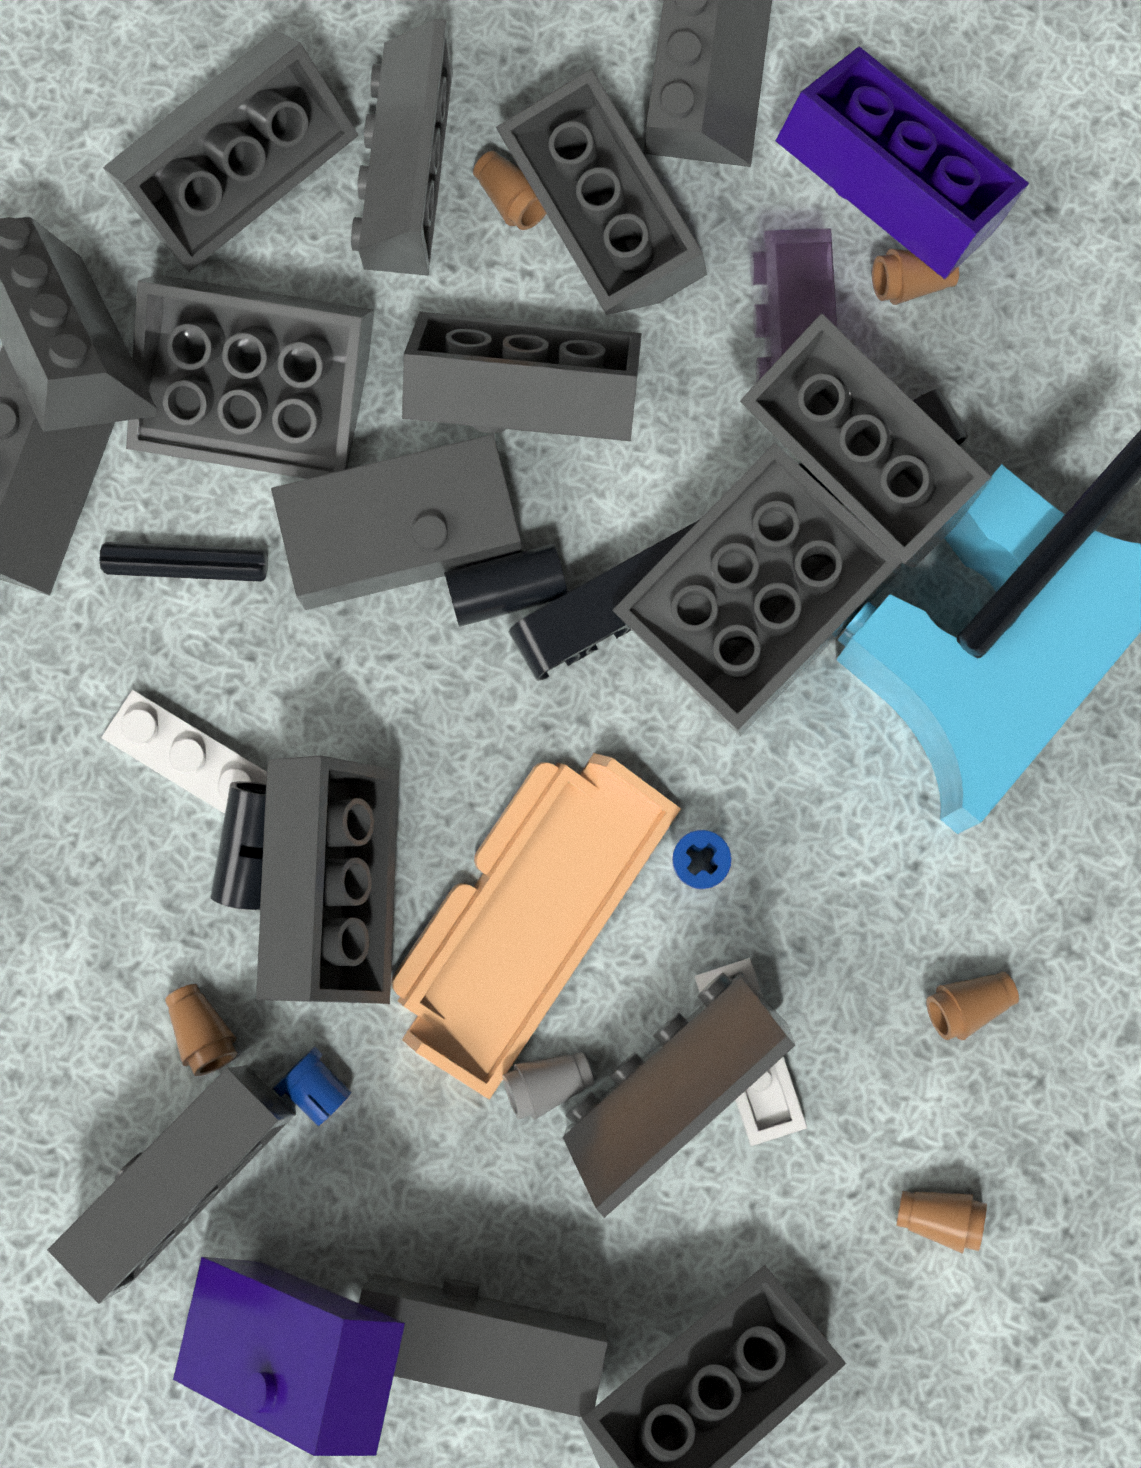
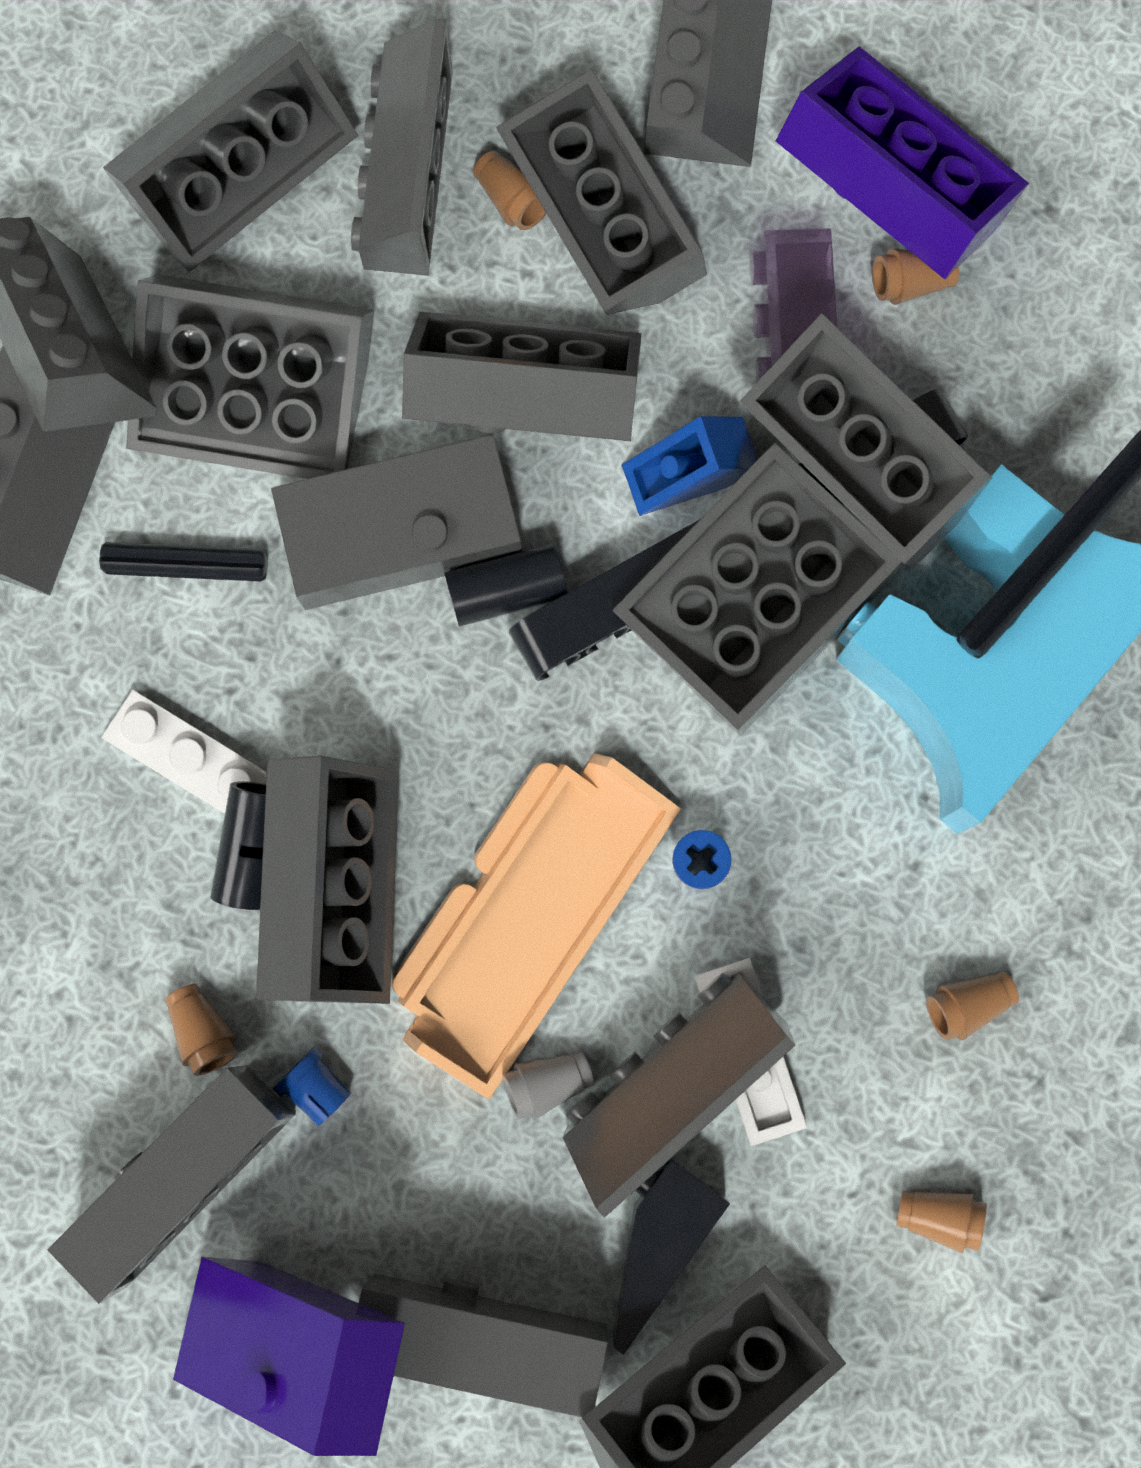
(665, 1233): none -> black slope
(690, 463): none -> blue slope

